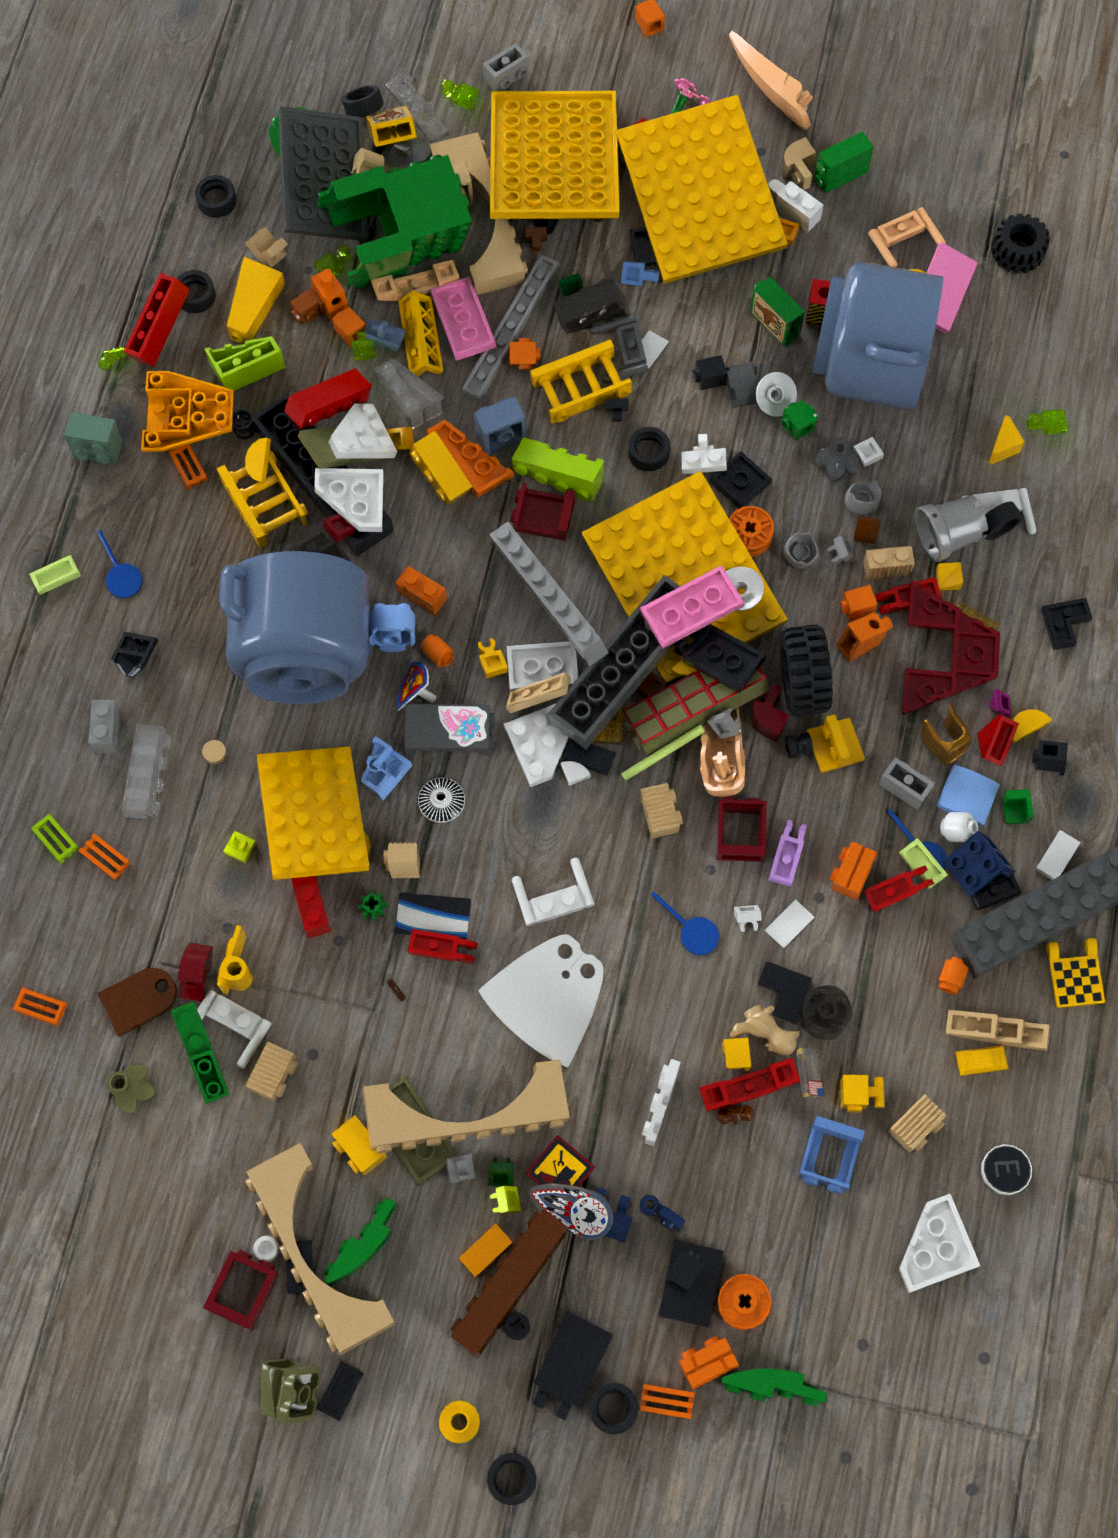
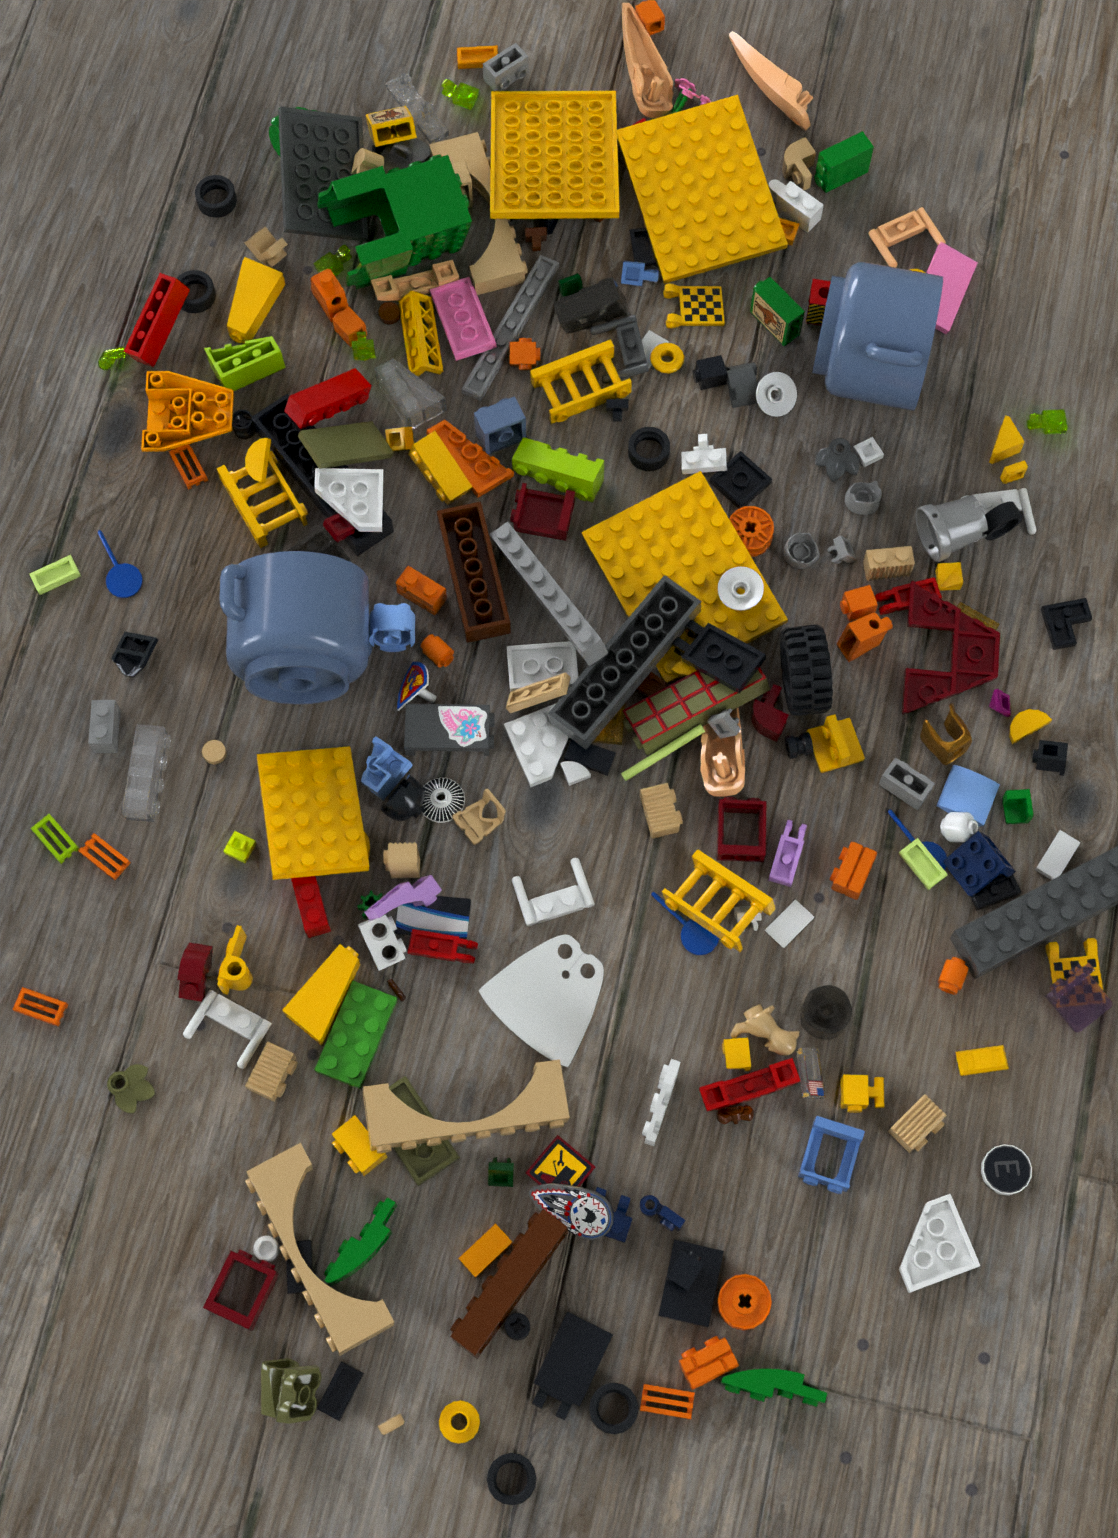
(93, 438): sand green brick -> none
(137, 1000): reddish brown tile -> none
(200, 1052): green slope -> none
(307, 307): dark orange brick -> none
(322, 996): none -> yellow slope
(356, 1034): none -> bright green plate
(362, 435): white plate -> none
(363, 101): black tyre -> none
(377, 943): none -> white brick
(384, 334): sand blue hips -> none
(389, 313): none -> reddish brown tile
(391, 1424): none -> tan tile
(405, 800): none -> black cylinder
(420, 893): none -> lavender slope
(460, 1167): light grey tile -> none
(472, 821): none -> tan piece
(473, 572): none -> reddish brown brick
(475, 56): none -> light orange tile
(491, 660): yellow plate -> none
(507, 1200): neon yellow tile -> none
(647, 70): none -> light nougat piece
(667, 349): none -> yellow piece
(692, 607): bright pink tile -> none
(697, 306): none -> yellow flag
(722, 878): none -> yellow fence
(791, 987): black tile -> none
(799, 419): green brick -> none
(866, 529): reddish brown slope -> none
(895, 889): red hinge -> none
(996, 739): red slope -> none
(998, 1030): tan slope -> none
(1013, 472): none -> yellow tile
(1026, 230): black tyre -> none
(1079, 998): none -> bracket

